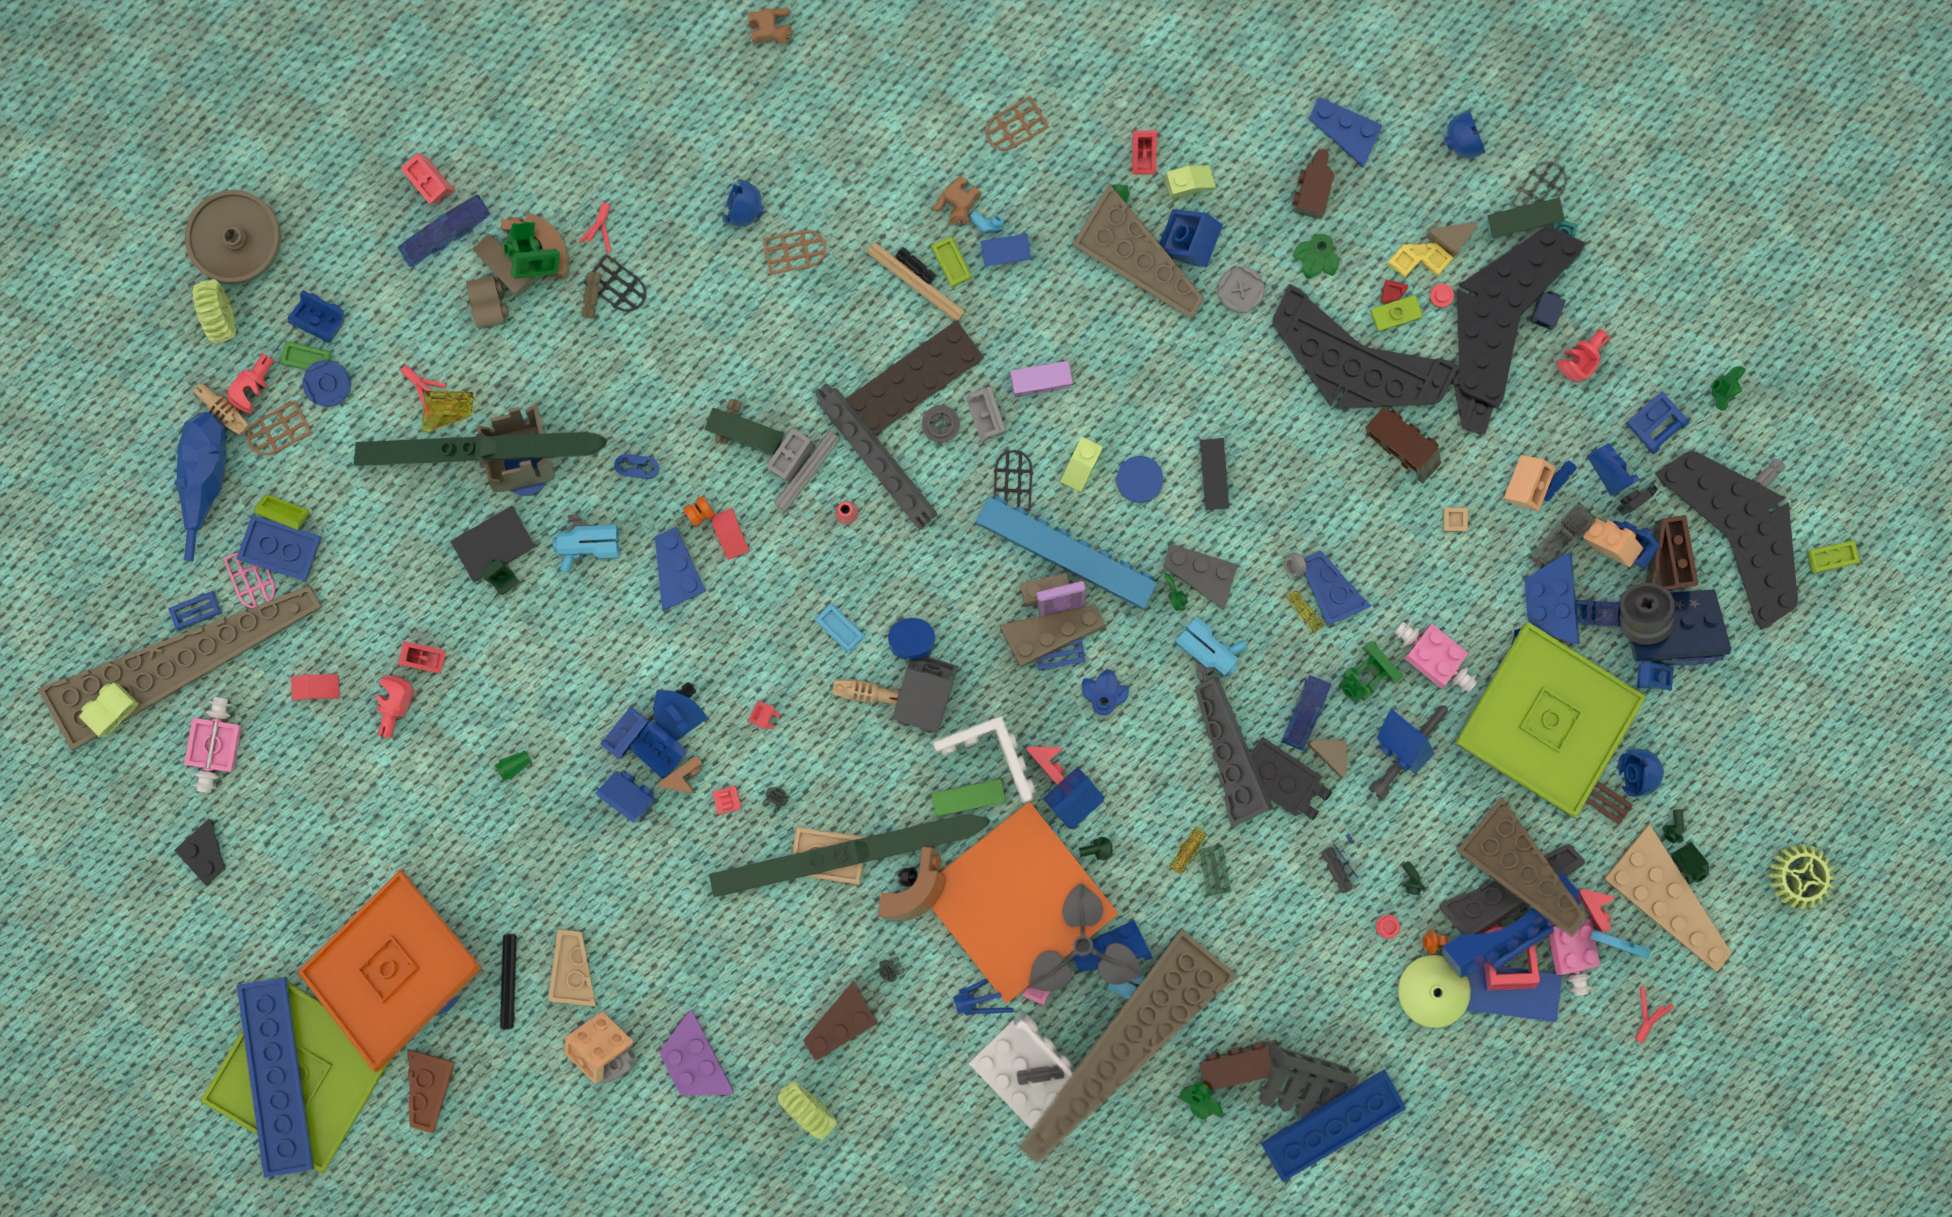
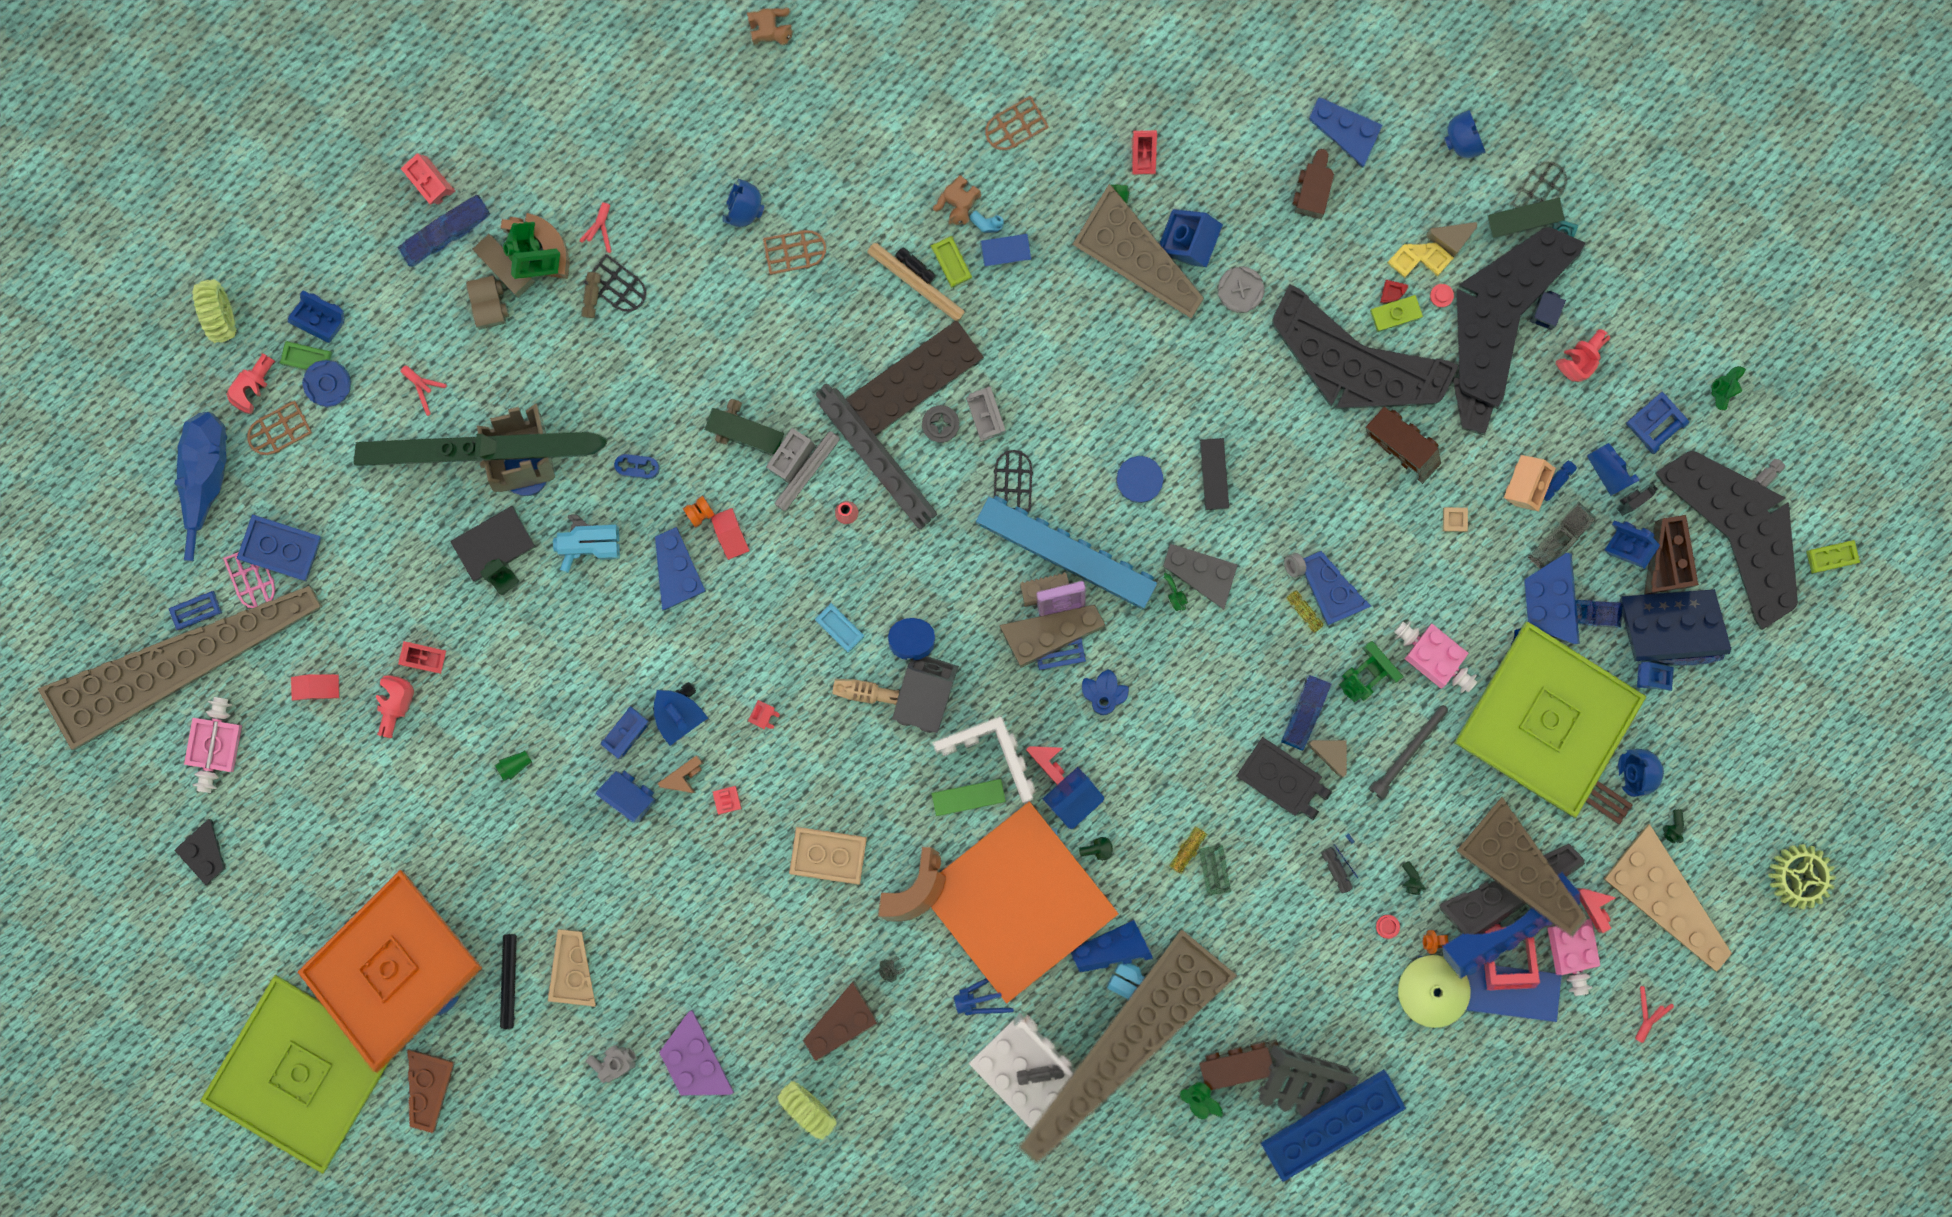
(108, 709): yellowish green brick -> none
(222, 409): tan hinge -> none
(232, 237): dark tan dish -> none
(275, 1077): blue plate -> none
(281, 511): lime tile -> none
(445, 408): clear yellow wing -> none
(596, 1045): light nougat bracket -> none
(658, 750): blue bracket -> none
(777, 796): clear smoke plate -> none
(846, 854): dark green piece -> none
(904, 875): black hinge -> none
(1036, 995): bright pink tile -> none
(1041, 378): lavender piece -> none
(1081, 464): yellowish green slope -> none
(1118, 963): dark grey plant -> none
(1189, 181): yellowish green slope -> none
(1208, 652): medium azure piece -> none
(1238, 773): dark grey wing -> none
(1315, 259): green plate -> none
(1404, 743): blue slope -> none
(1522, 946): blue bar -> none
(1613, 542): light nougat brick -> none
(1620, 944): medium azure tile -> none
(1646, 613): dark grey wheel -> none
(1691, 863): dark green bracket -> none

